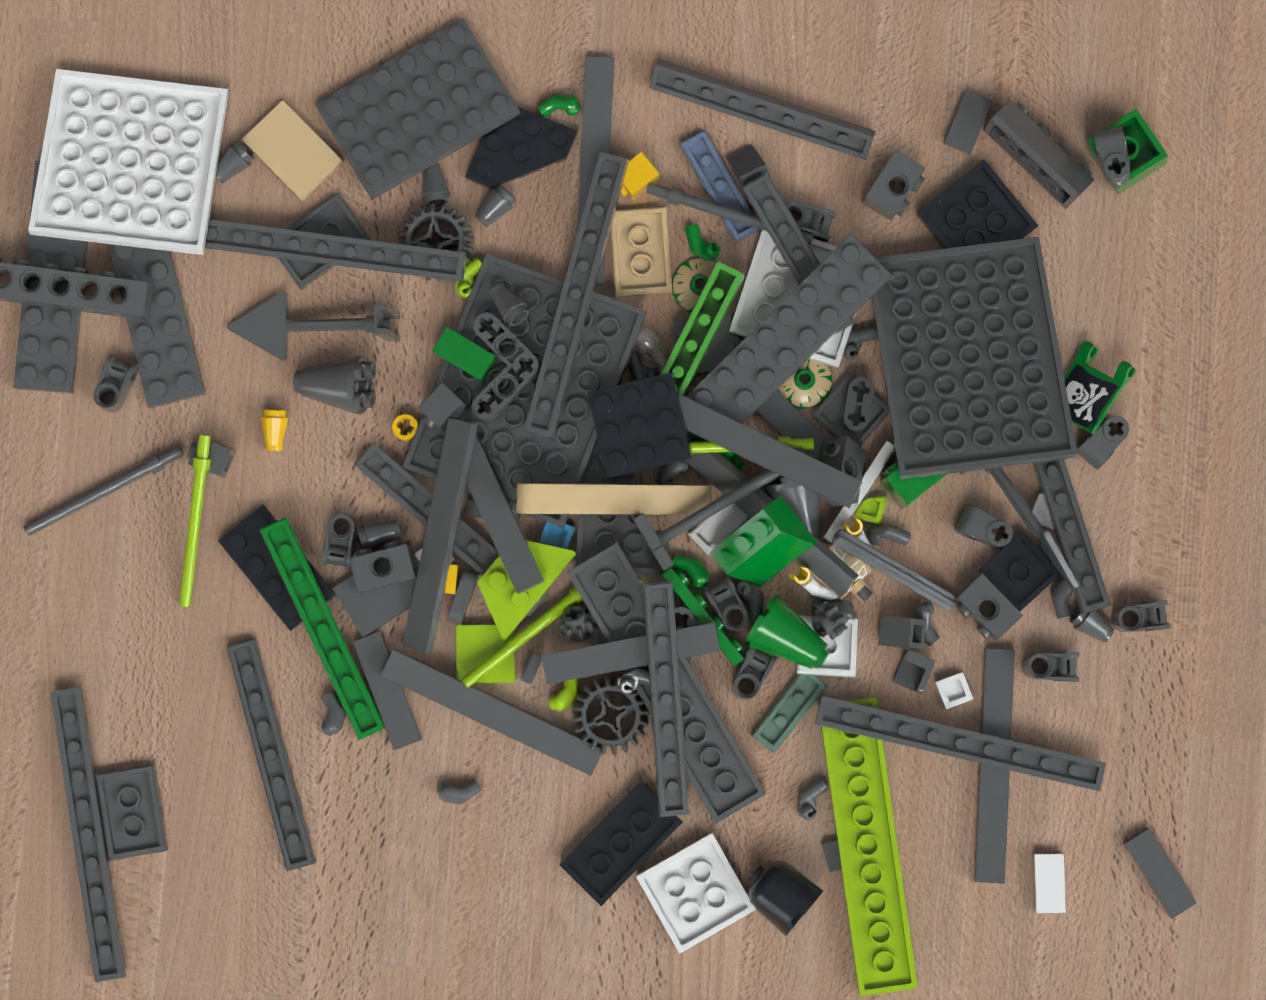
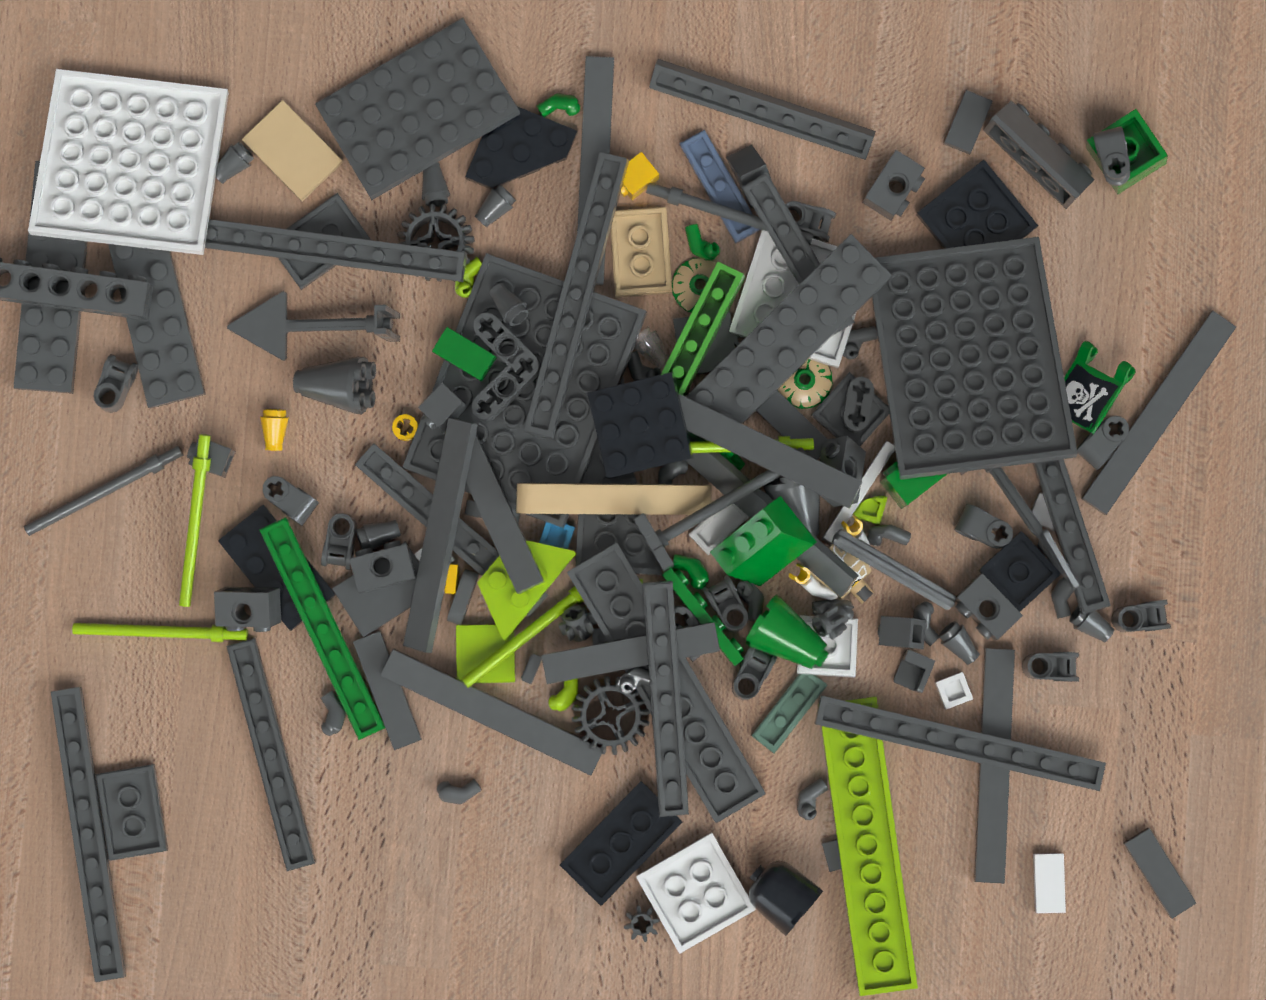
(215, 633): none -> lime bar
(263, 604): none -> dark grey brick
(292, 502): none -> dark grey piece
(634, 919): none -> dark grey gear
(958, 641): none -> dark grey cone
(1159, 412): none -> dark grey tile

